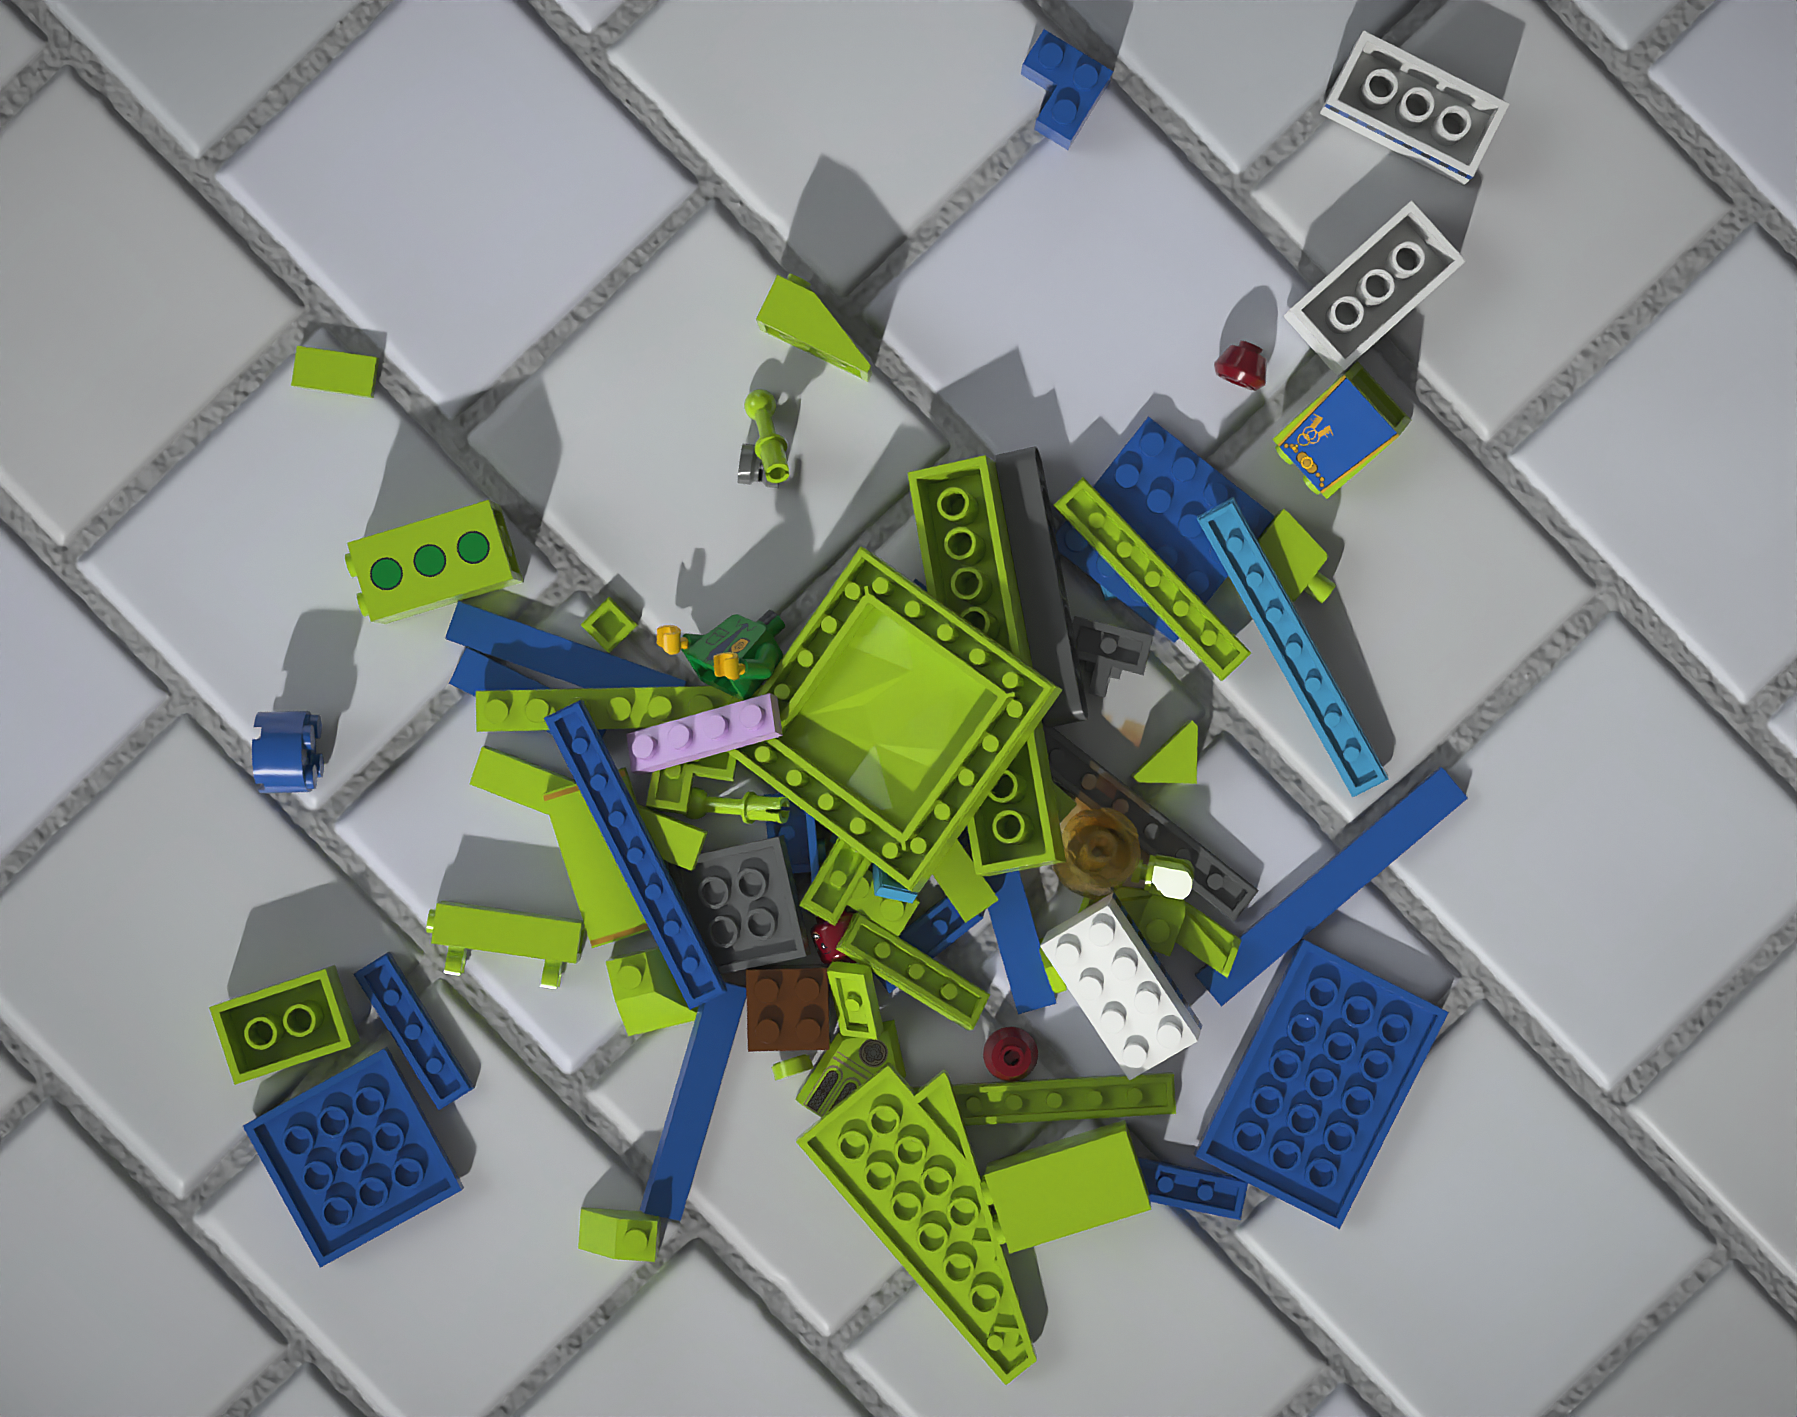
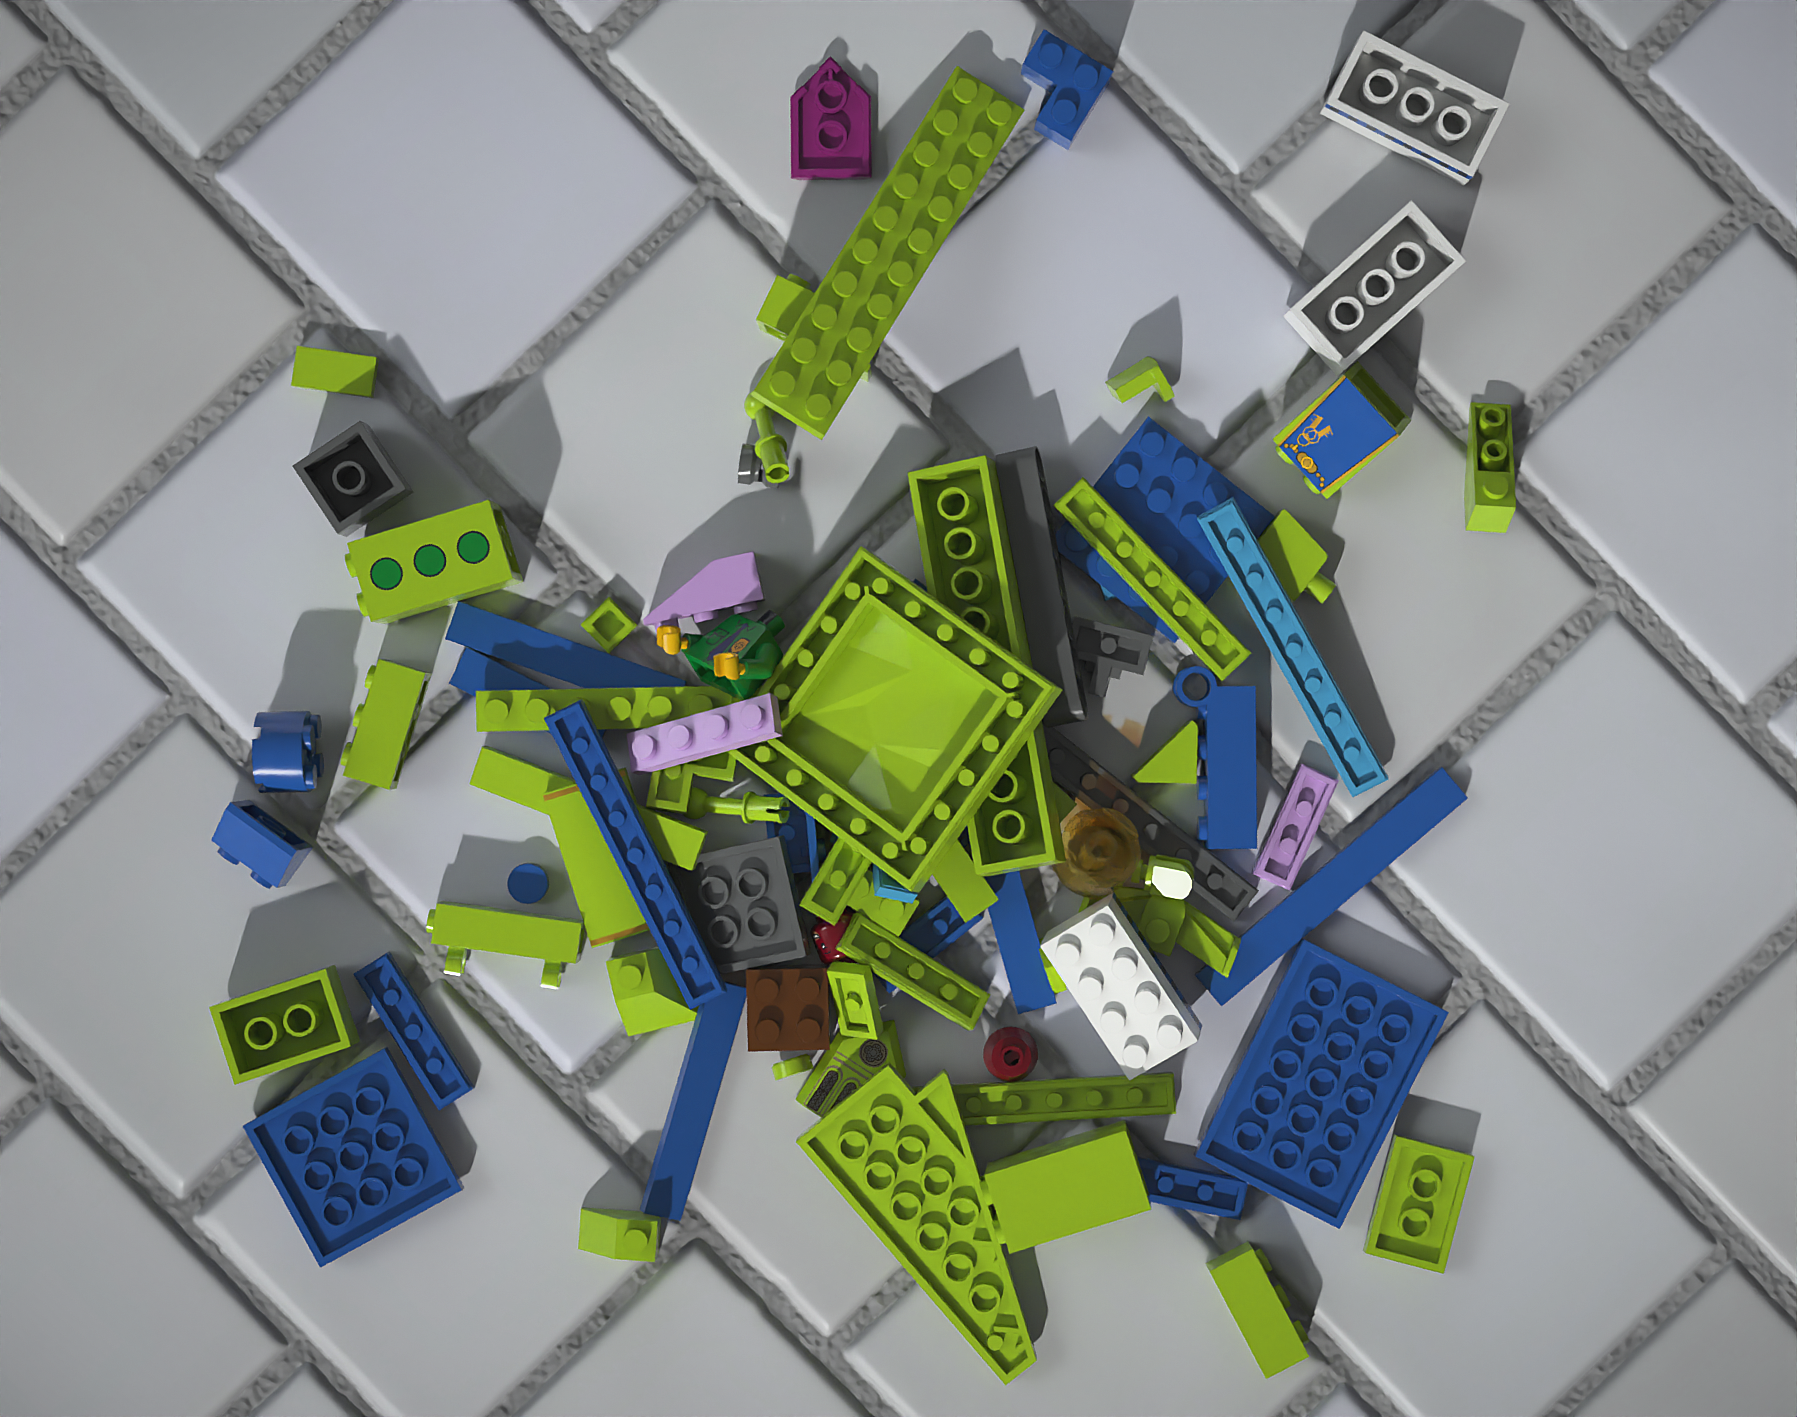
(260, 843): none -> blue slope
(352, 479): none -> dark grey brick
(385, 723): none -> lime brick
(528, 883): none -> blue tile
(718, 586): none -> lavender slope
(831, 127): none -> magenta tile
(887, 253): none -> lime plate
(1139, 378): none -> lime tile
(1228, 762): none -> blue hinge
(1242, 366): dark red cone -> none
(1259, 1308): none -> lime brick
(1295, 826): none -> lavender tile
(1418, 1203): none -> lime plate
(1489, 469): none -> lime slope

